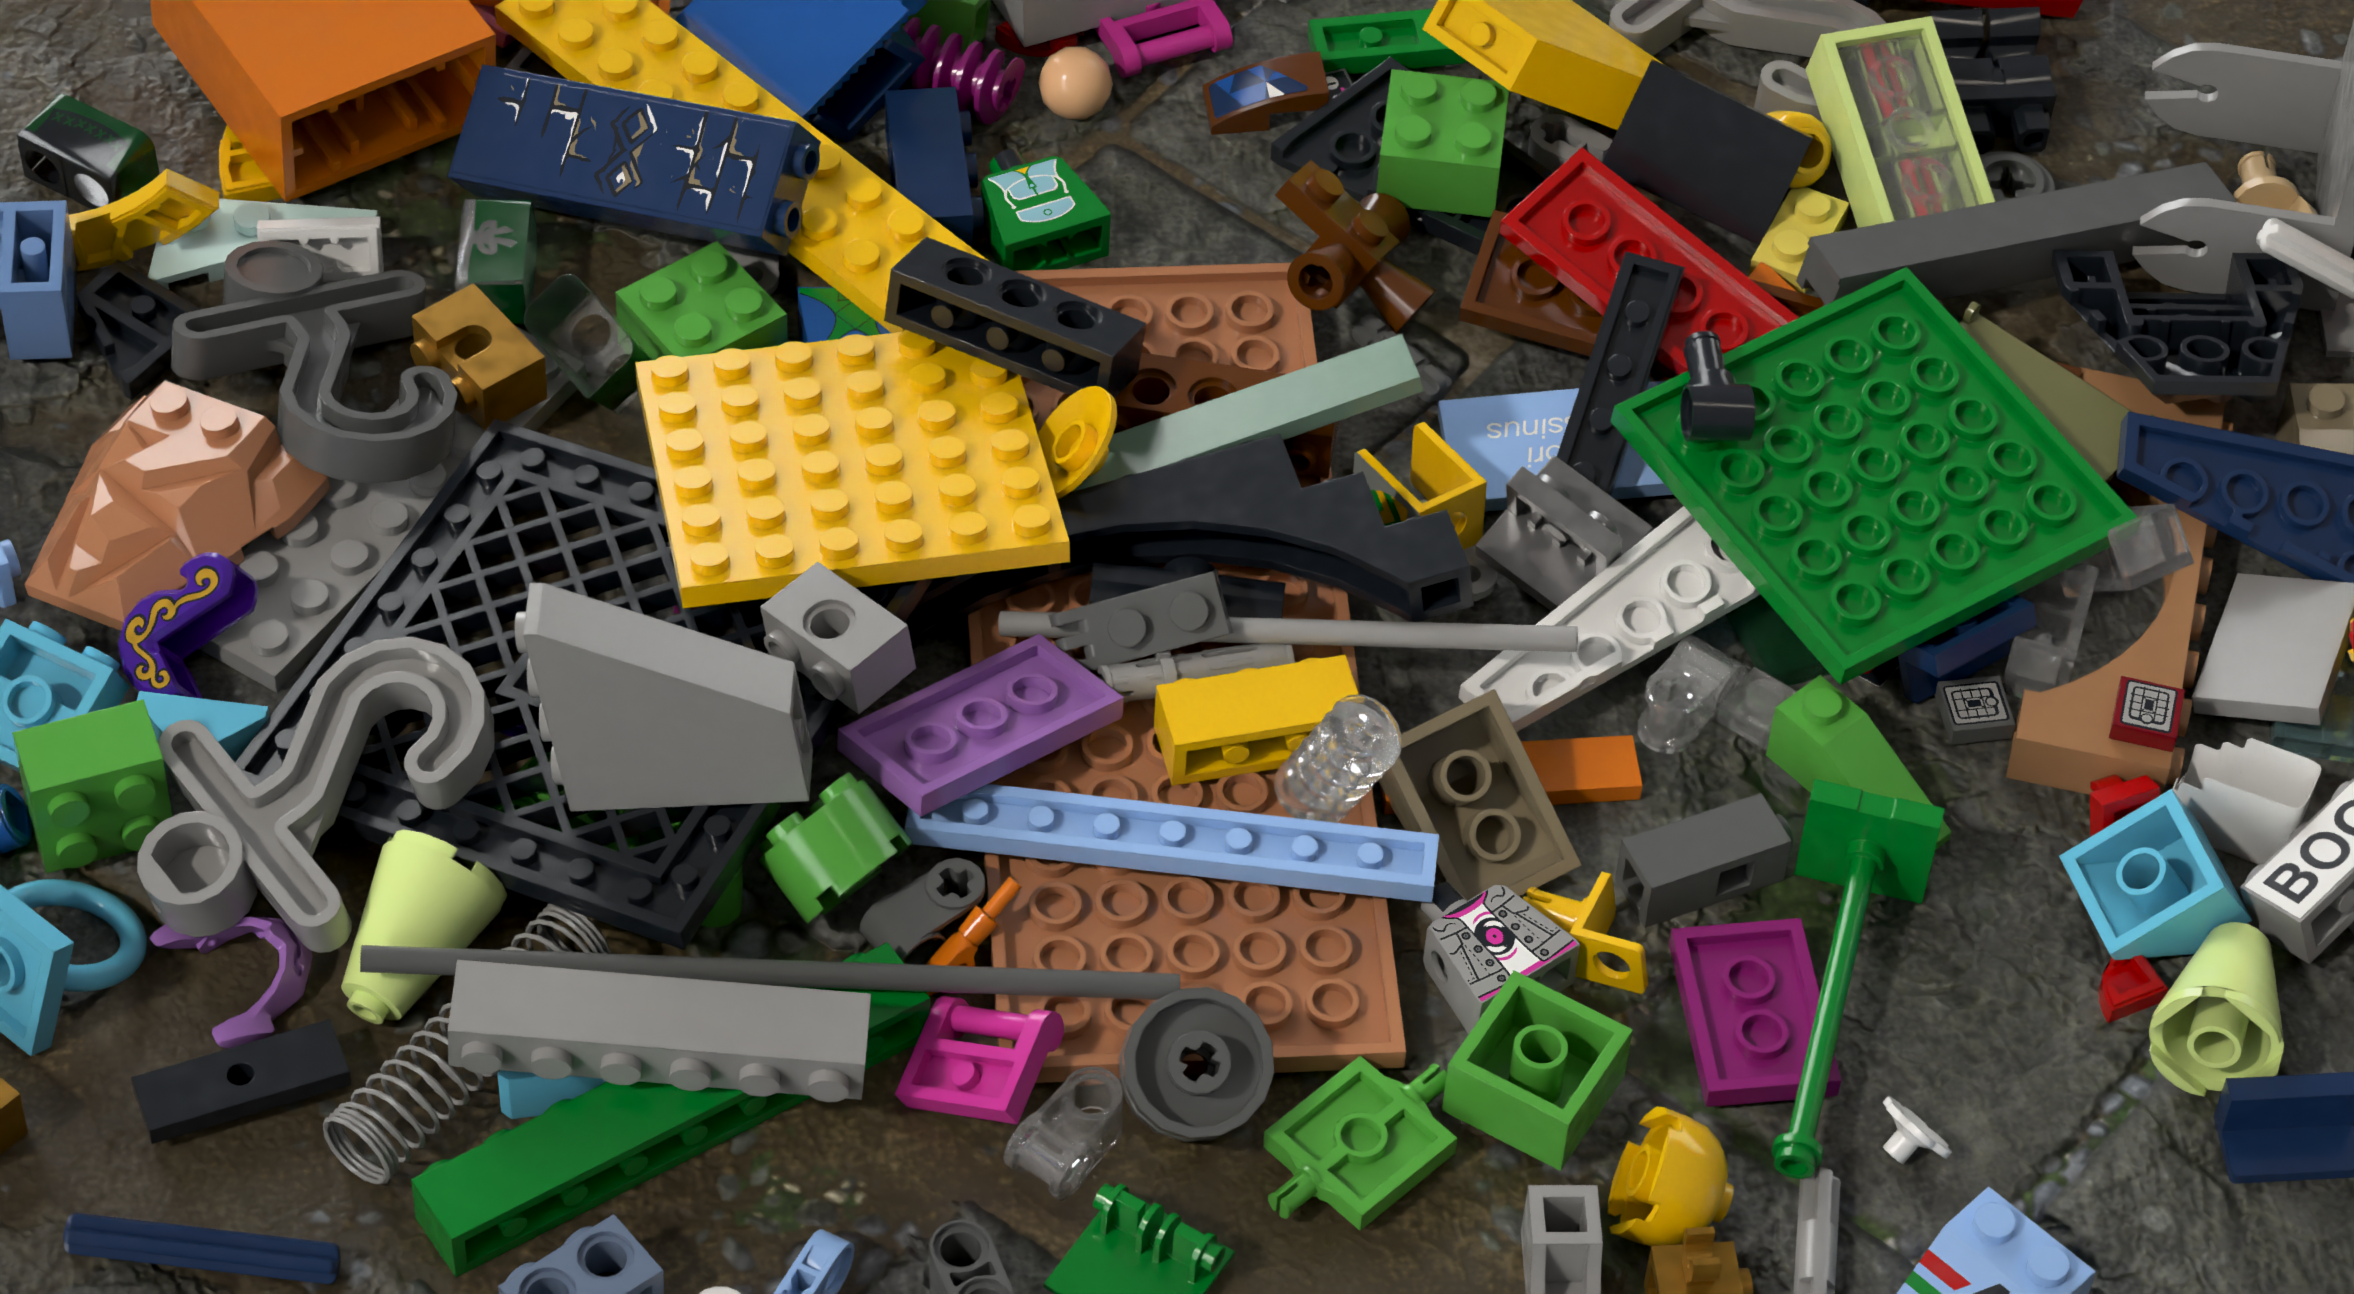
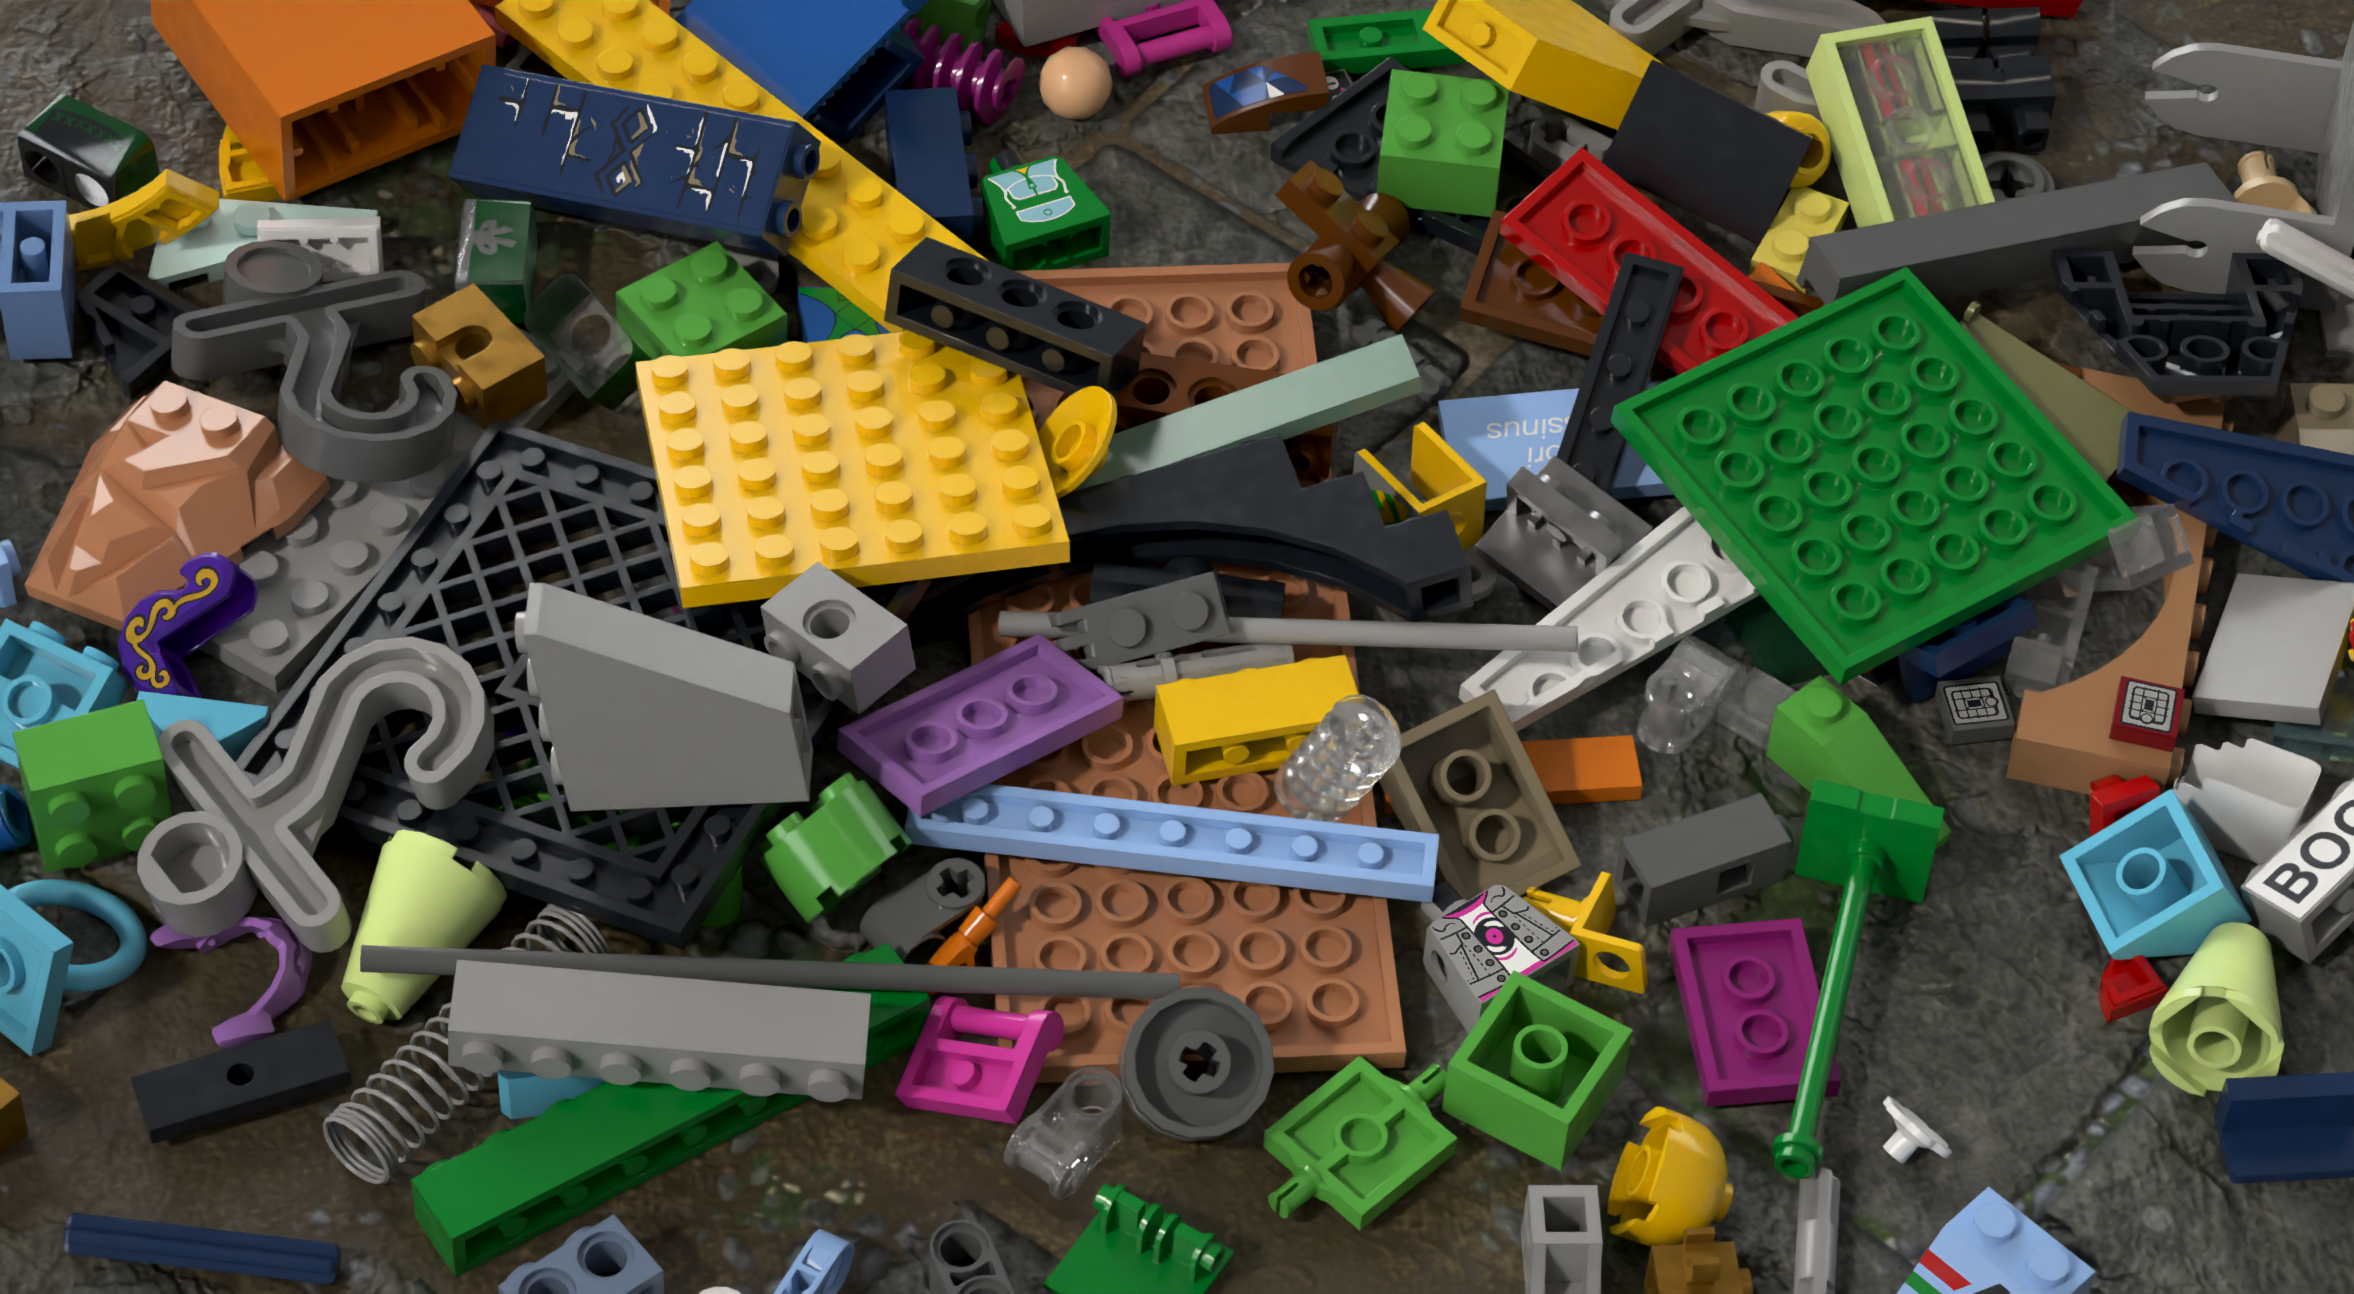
(1712, 401): black pin -> none

